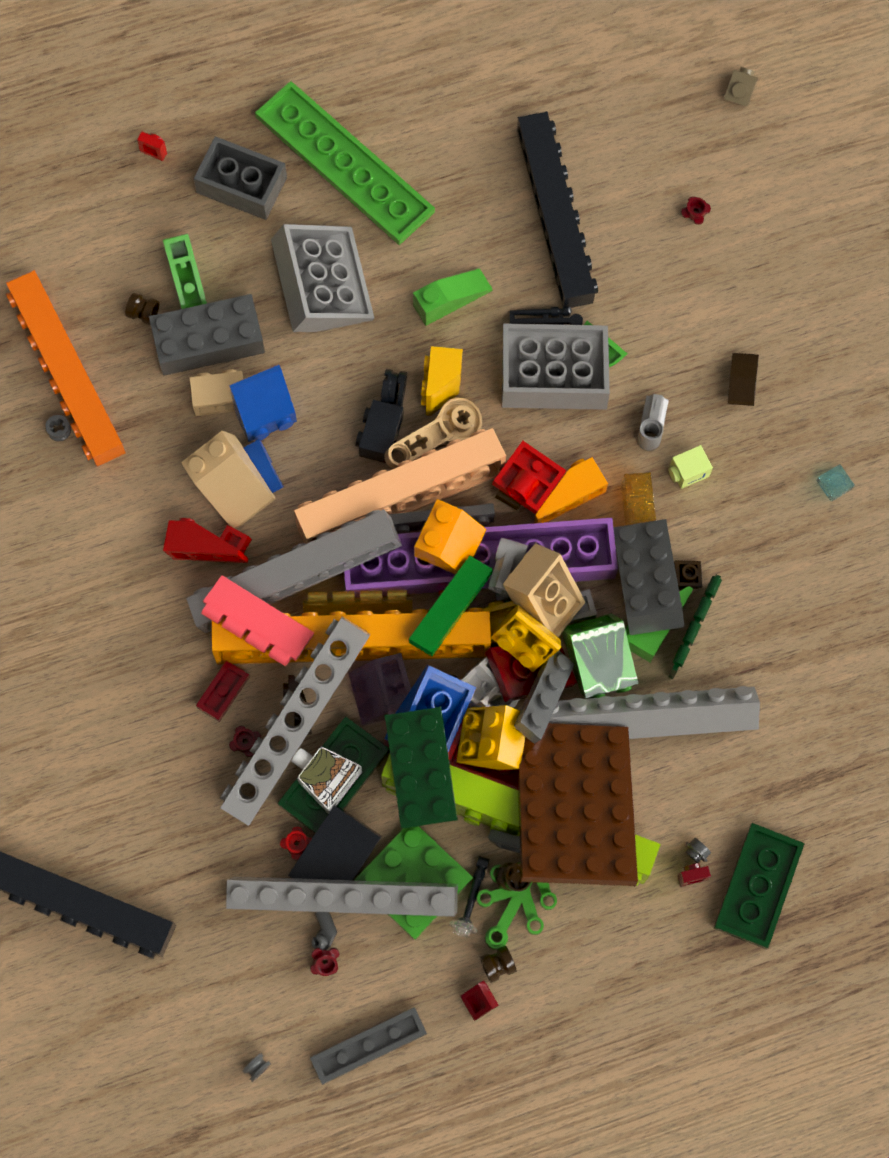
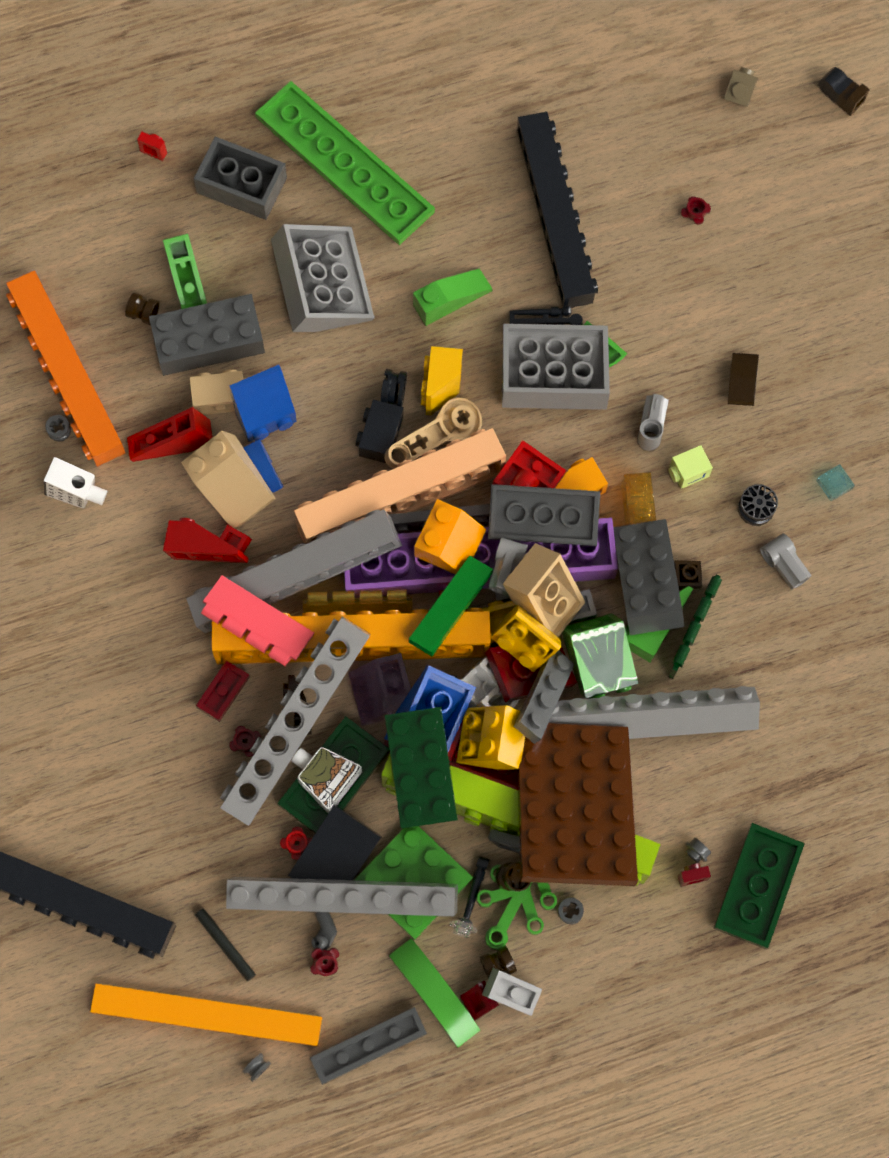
(62, 483): none -> white torso
(172, 436): none -> red slope
(206, 1015): none -> light orange tile
(226, 946): none -> pearl dark grey bar
(435, 992): none -> bright green slope
(512, 991): none -> light grey plate
(544, 515): none -> dark grey tile
(566, 903): none -> dark grey bush
(756, 505): none -> black wheel
(782, 555): none -> light grey piece
(843, 90): none -> leg

